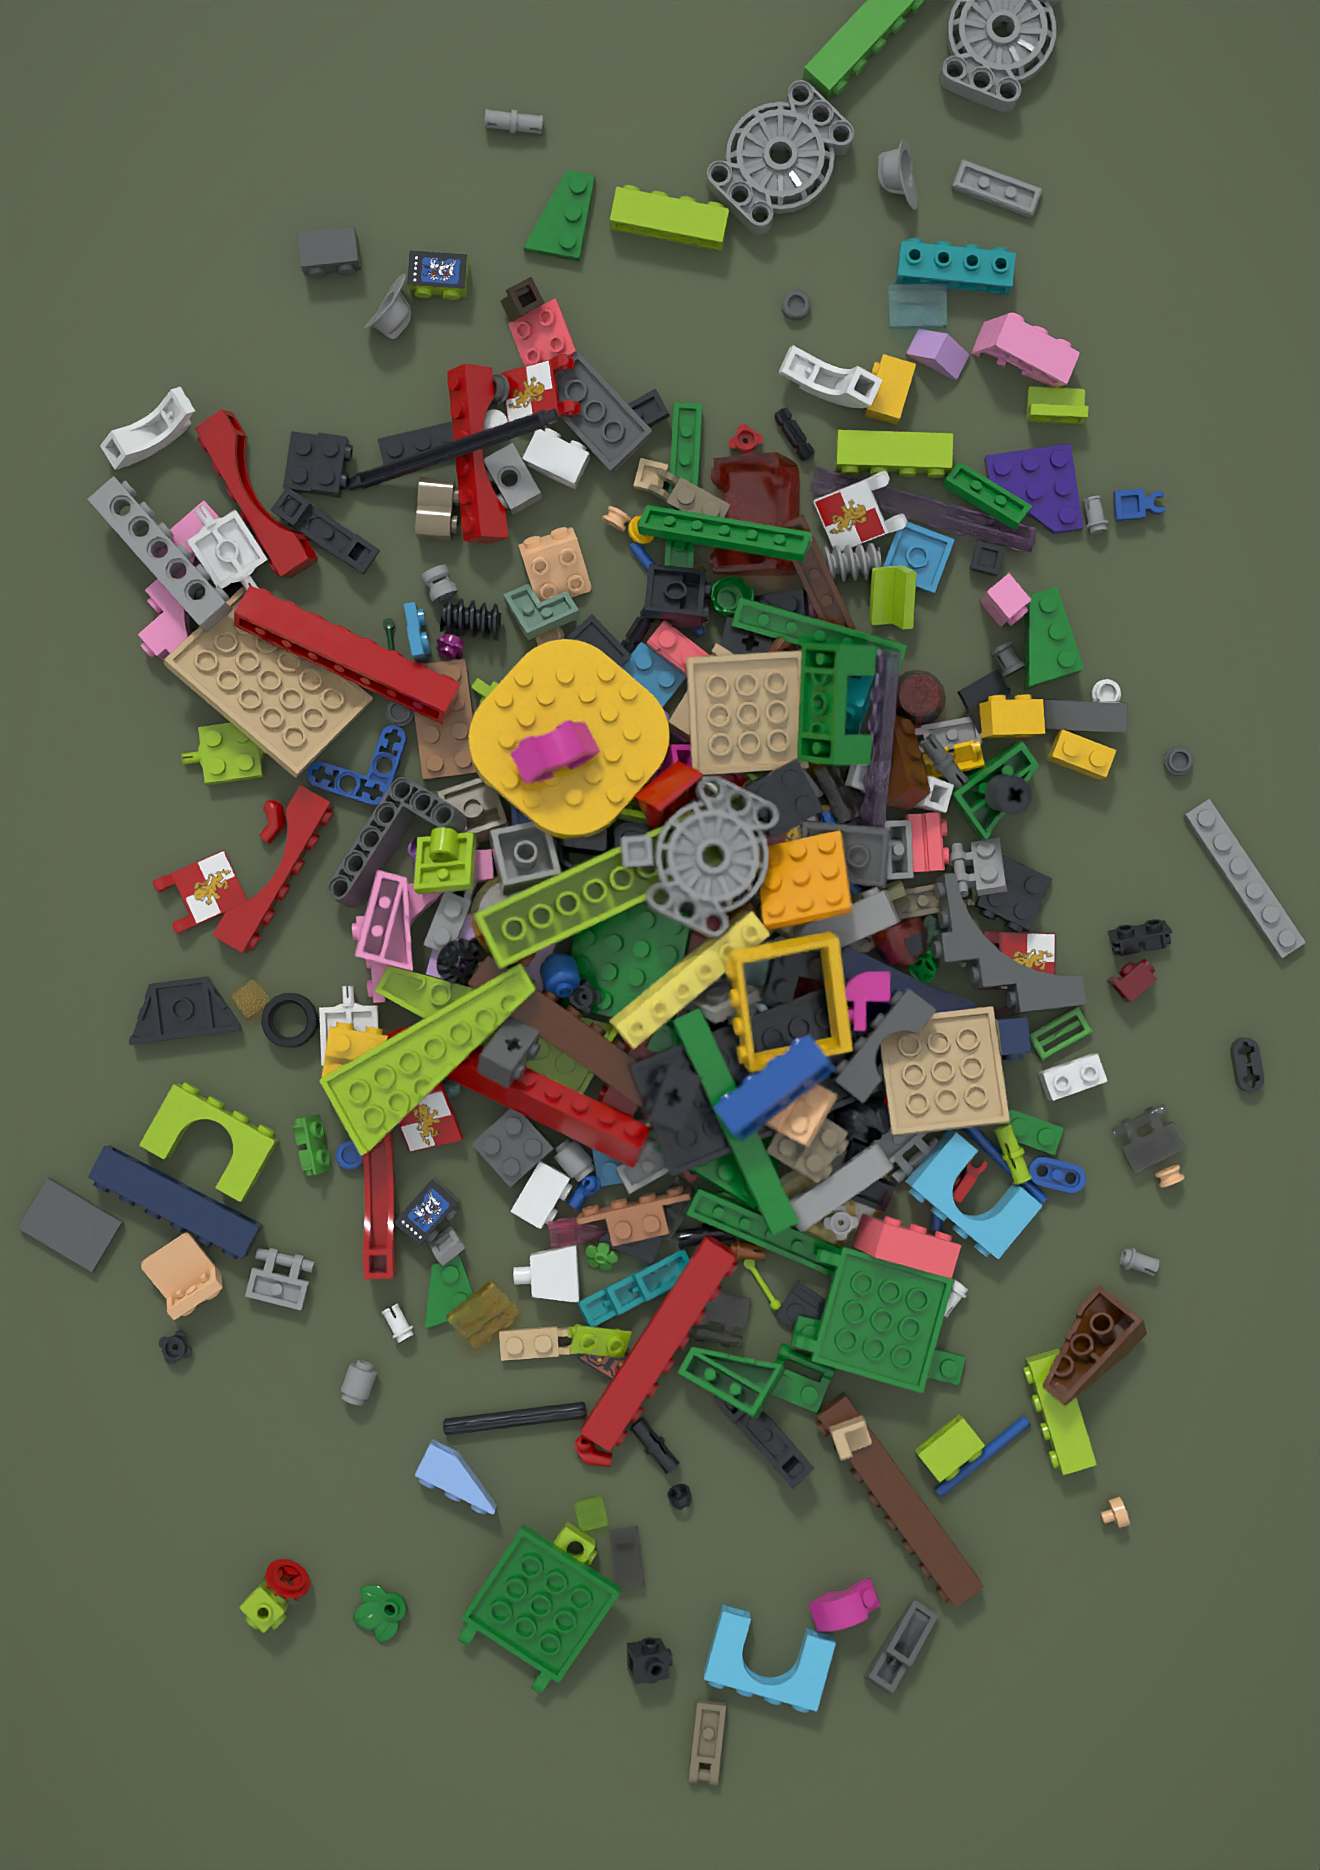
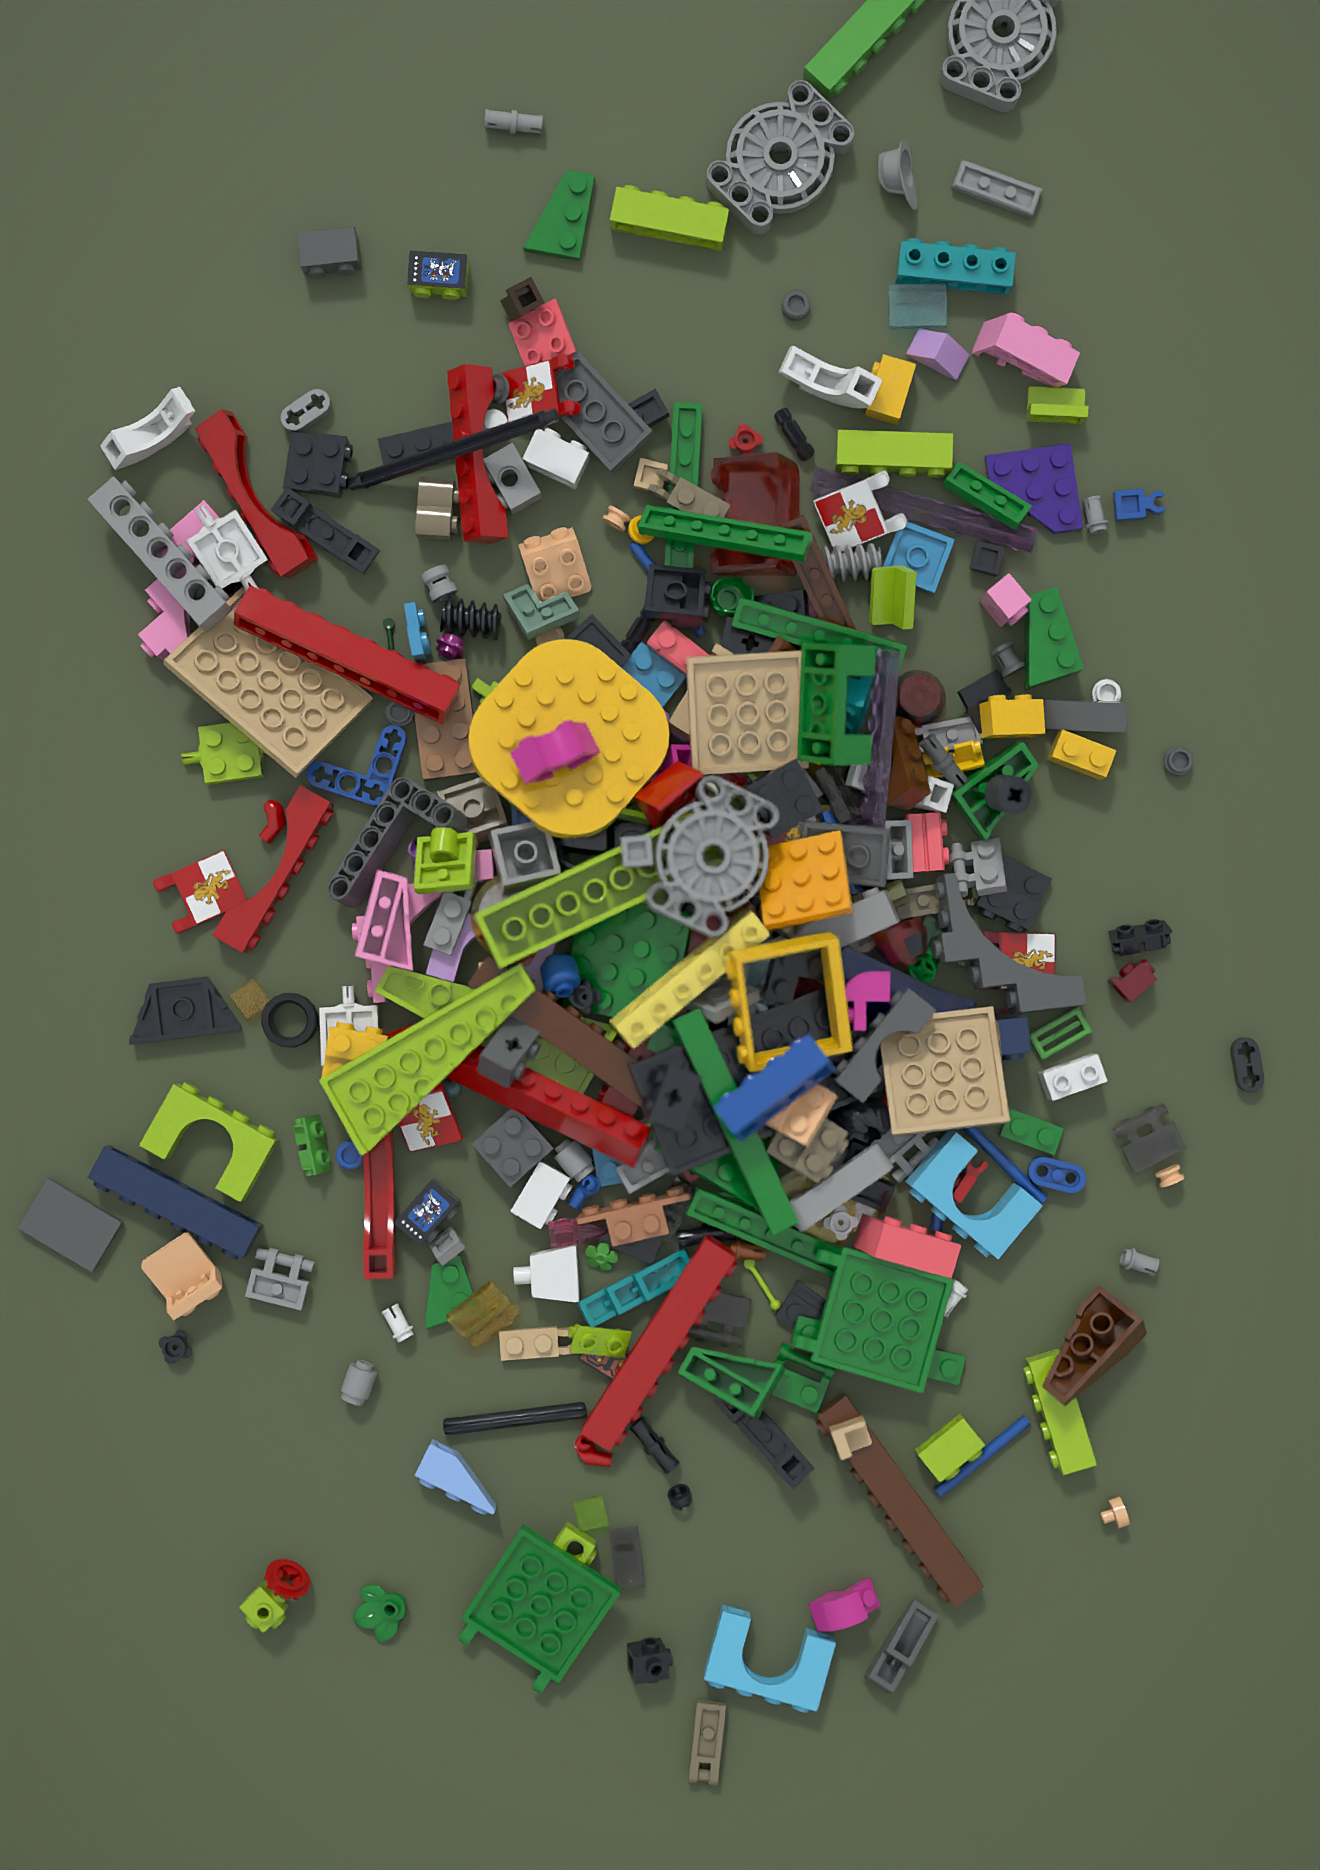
(302, 405): none -> light grey beam
(393, 312): light grey piece -> none
(450, 955): black gear -> none
(1012, 1154): lime pin -> none
(1244, 879): light grey plate -> none

